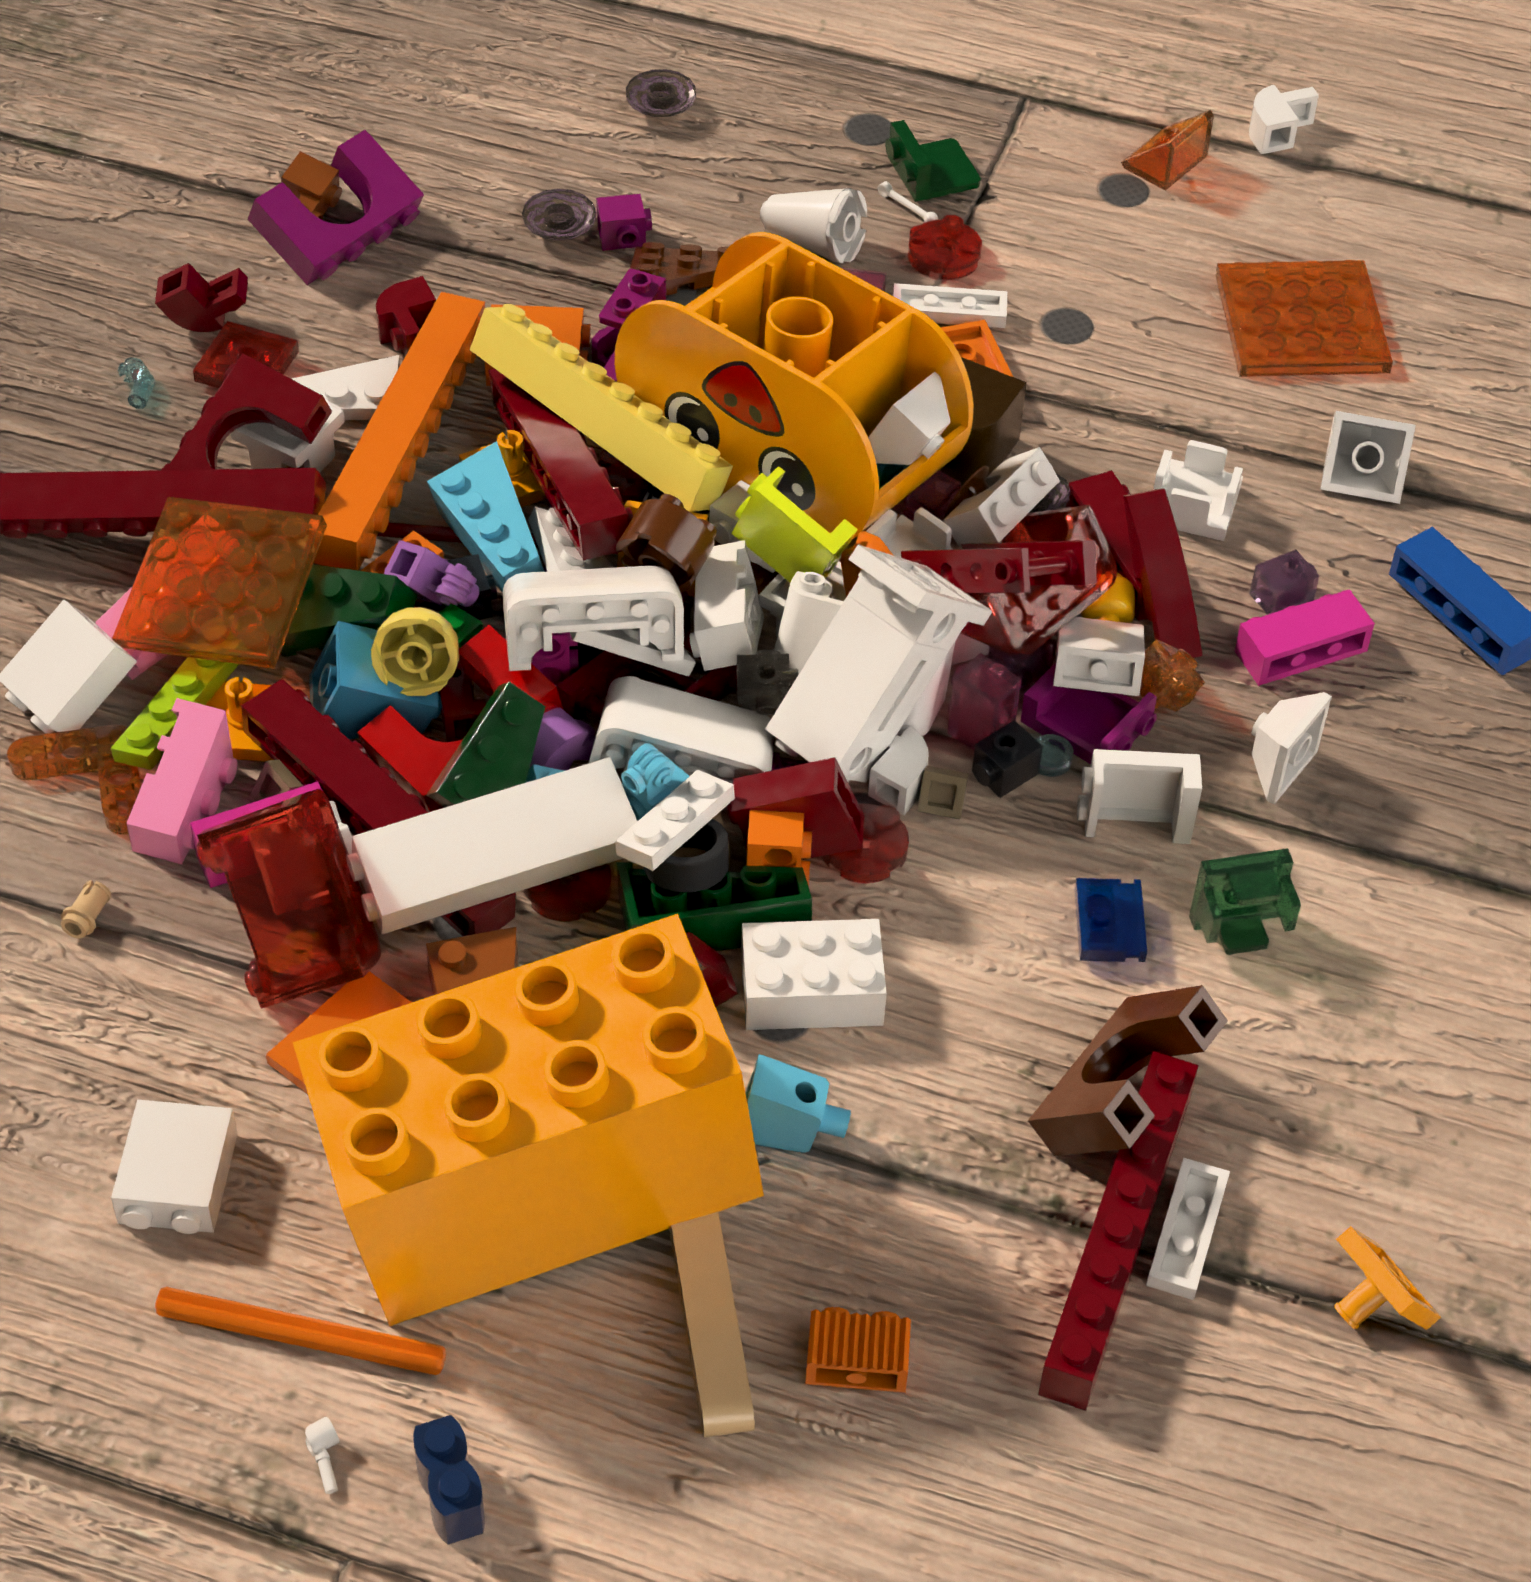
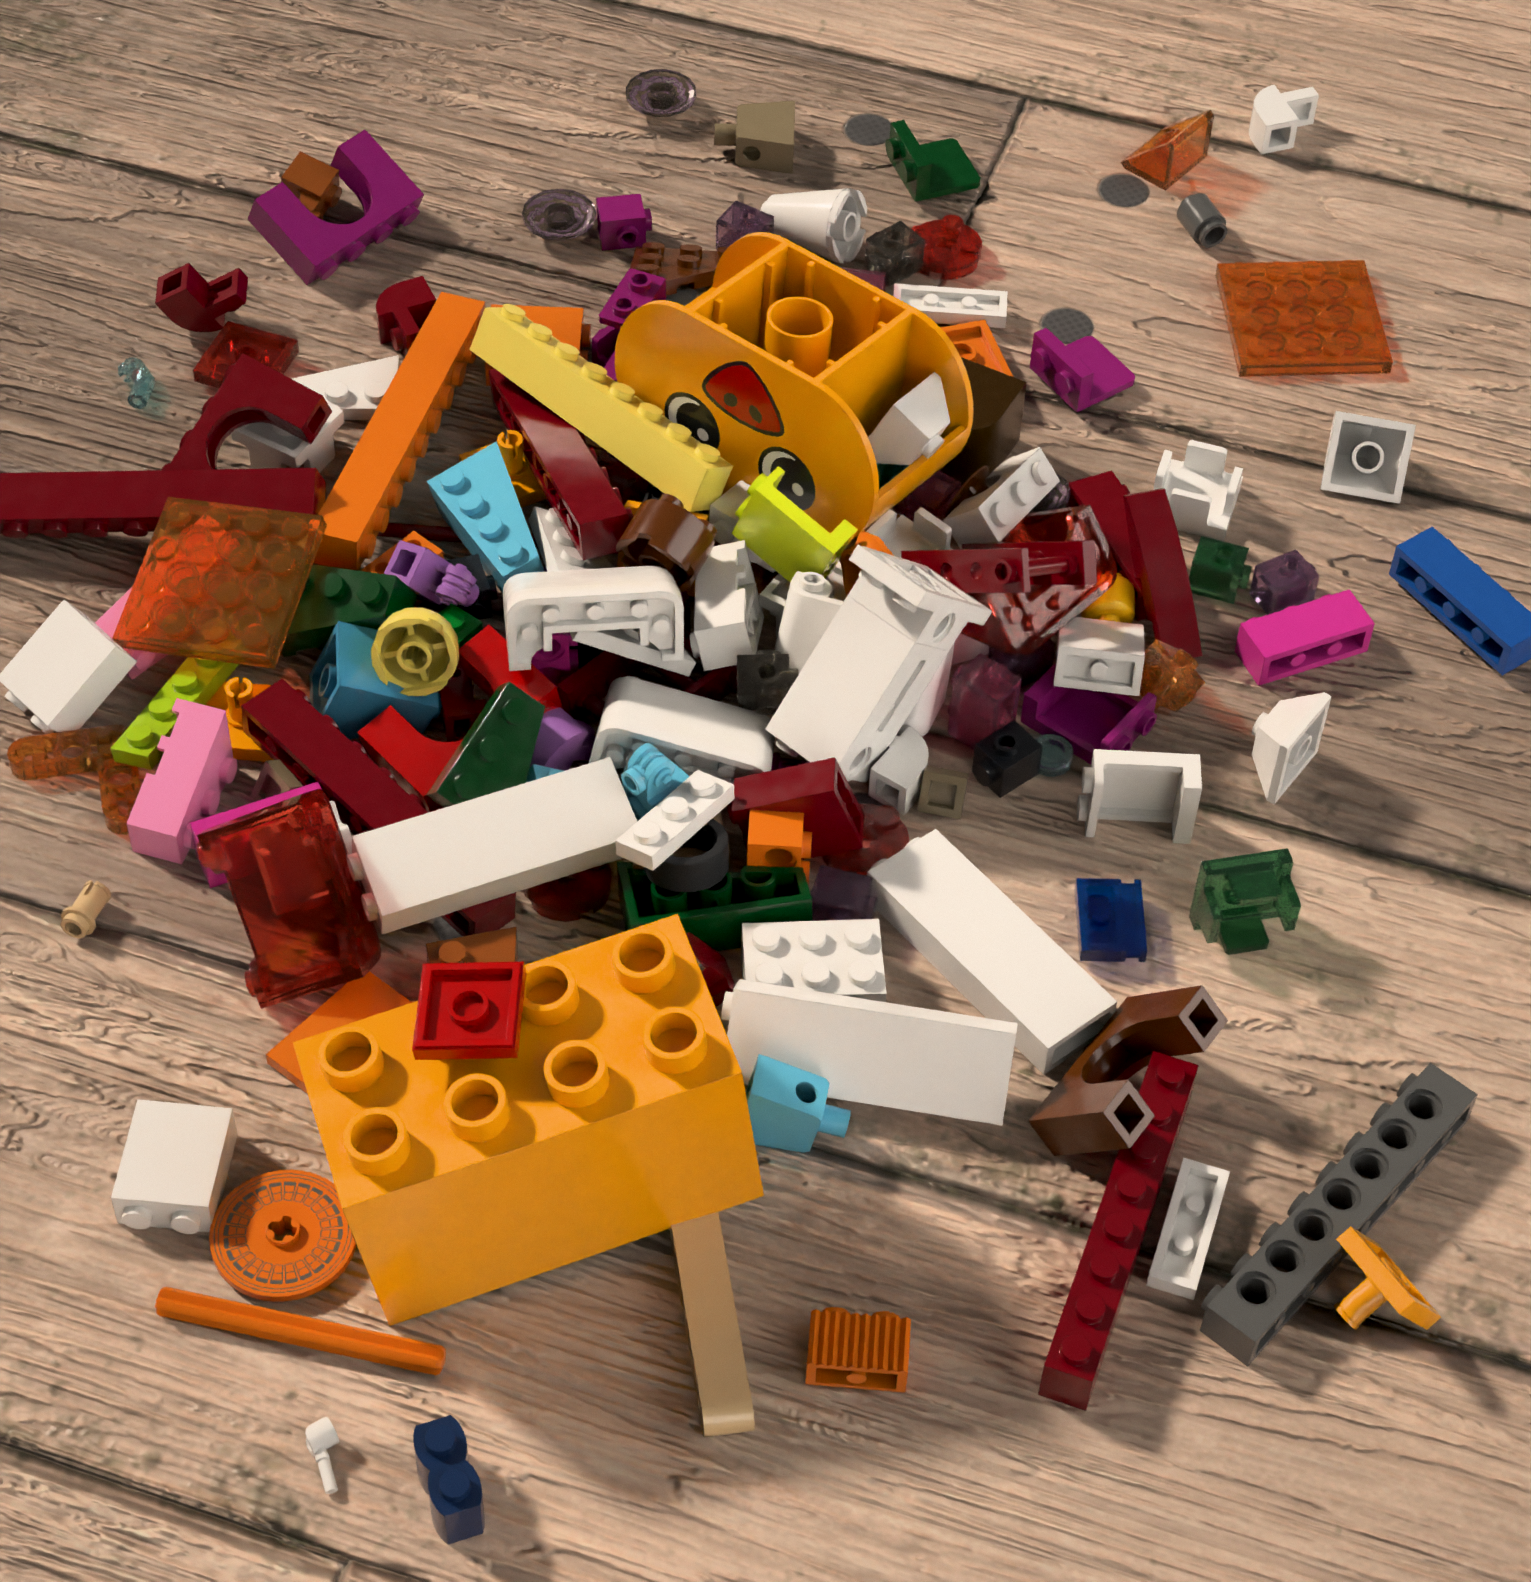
(300, 1264): none -> orange piece
(469, 1010): none -> red tile
(740, 221): none -> brick
(761, 136): none -> dark tan torso
(842, 896): none -> brick
(876, 1049): none -> white brick
(885, 190): white hinge -> none
(895, 251): none -> clear smoke brick
(990, 949): none -> white brick
(1079, 371): none -> magenta bracket
(1202, 220): none -> dark grey brick
(1219, 570): none -> clear green brick
(1248, 1327): none -> dark grey brick

